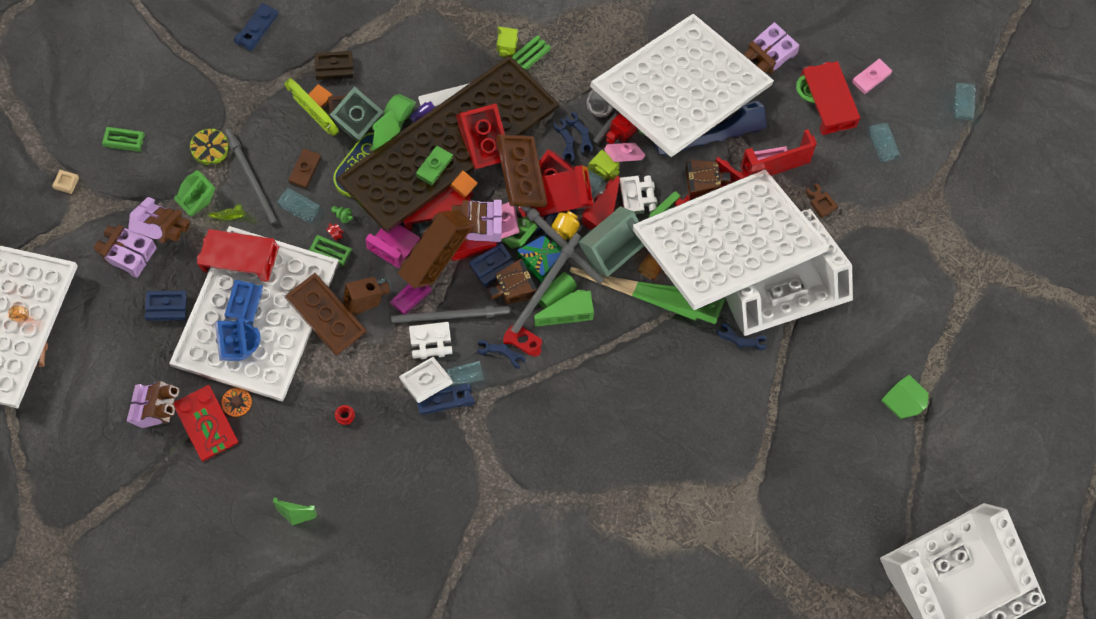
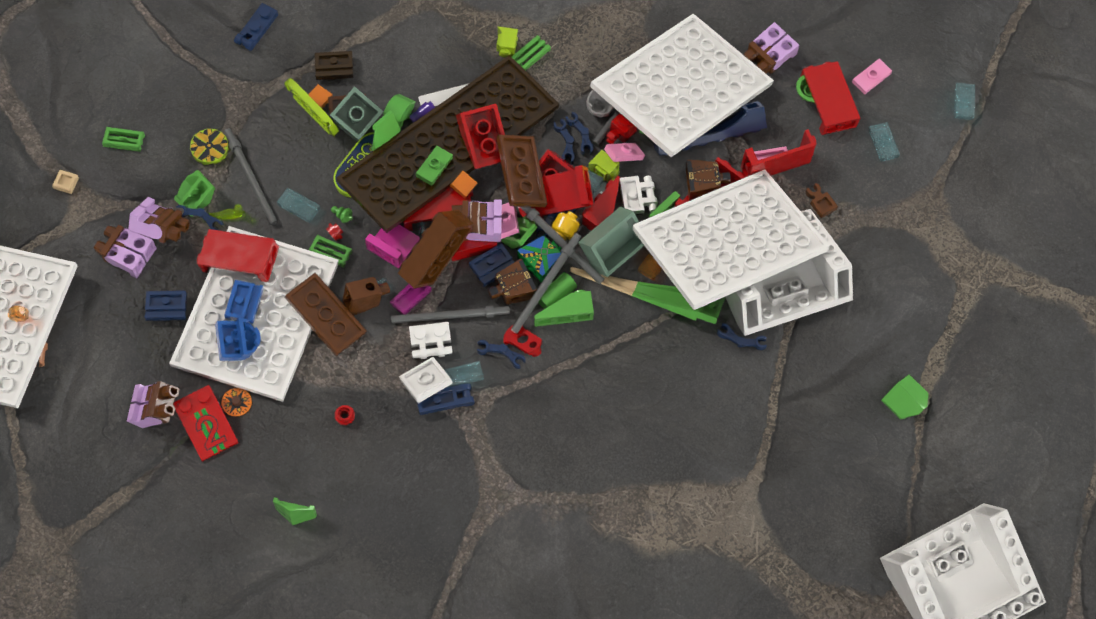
(210, 220): none -> dark blue piece
(304, 168): reddish brown plate -> none

